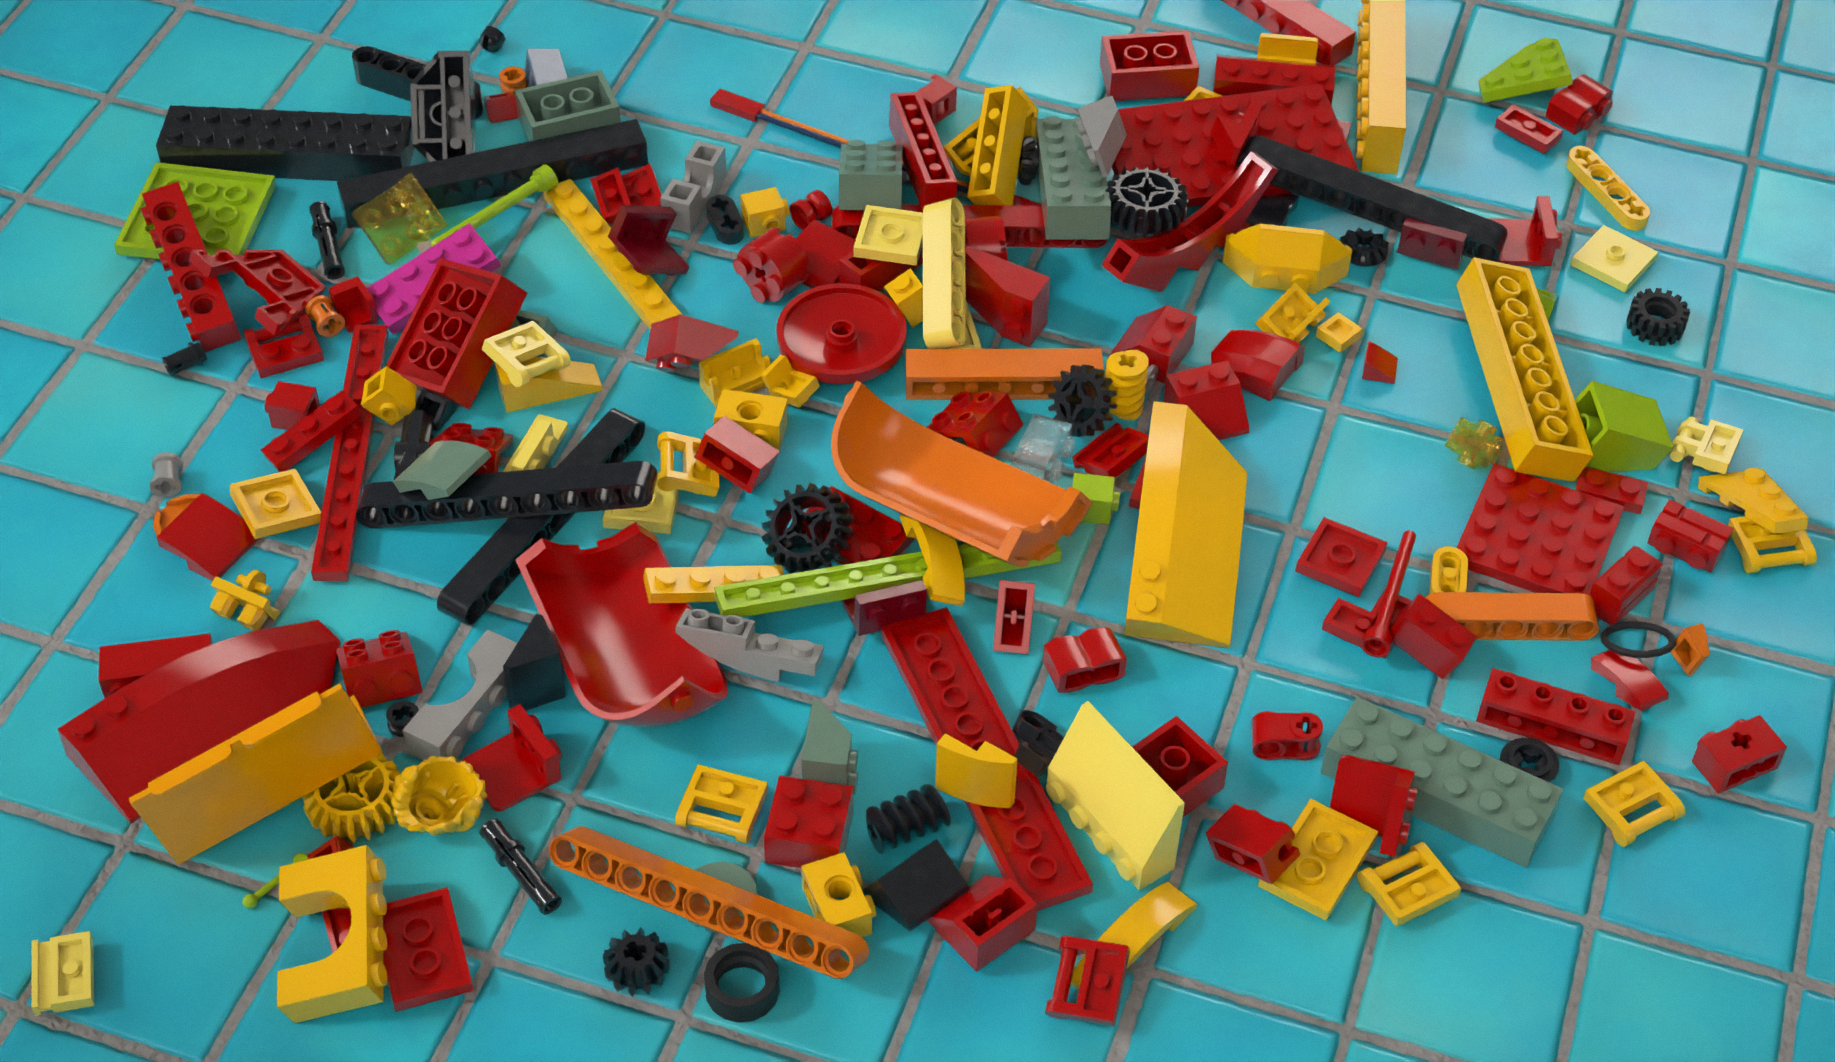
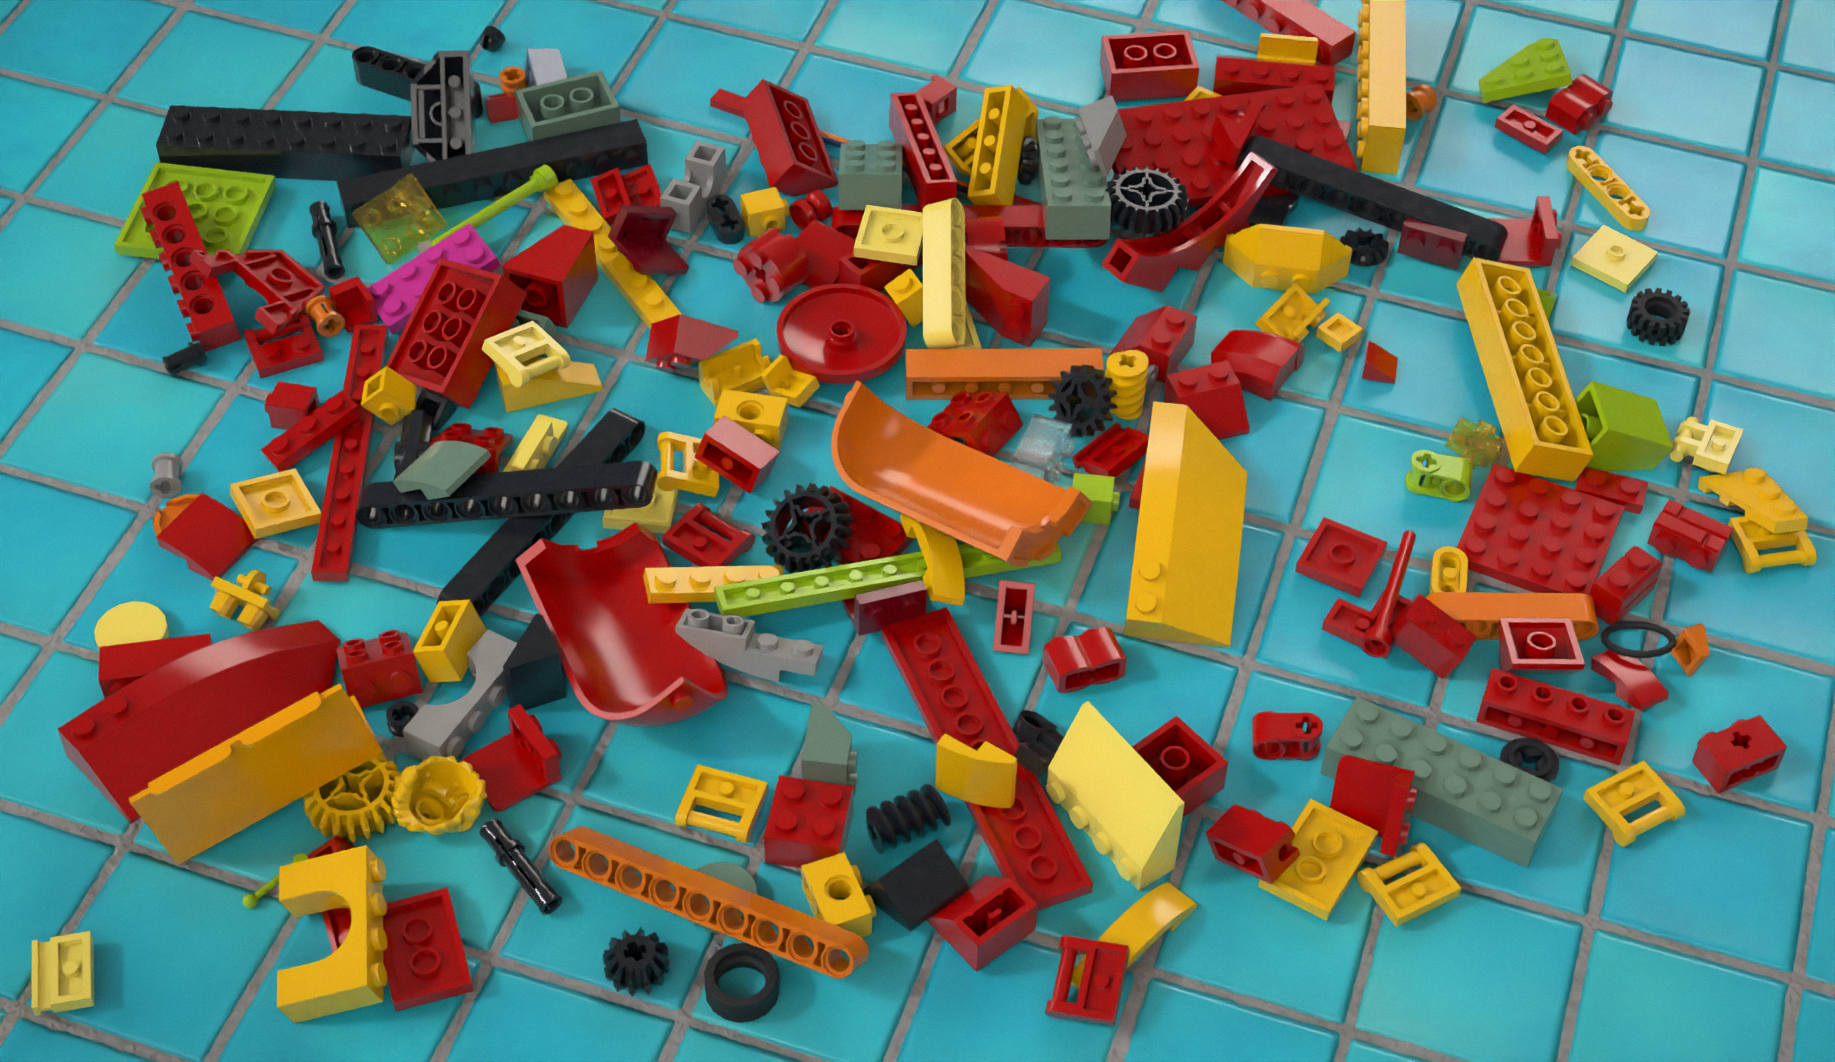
(131, 624): none -> light yellow tile
(448, 639): none -> yellow brick
(556, 273): none -> red slope
(703, 546): none -> red plate
(788, 140): none -> red slope
(1420, 101): none -> orange wheel
(1443, 476): none -> lime piece
(1539, 646): none -> red slope

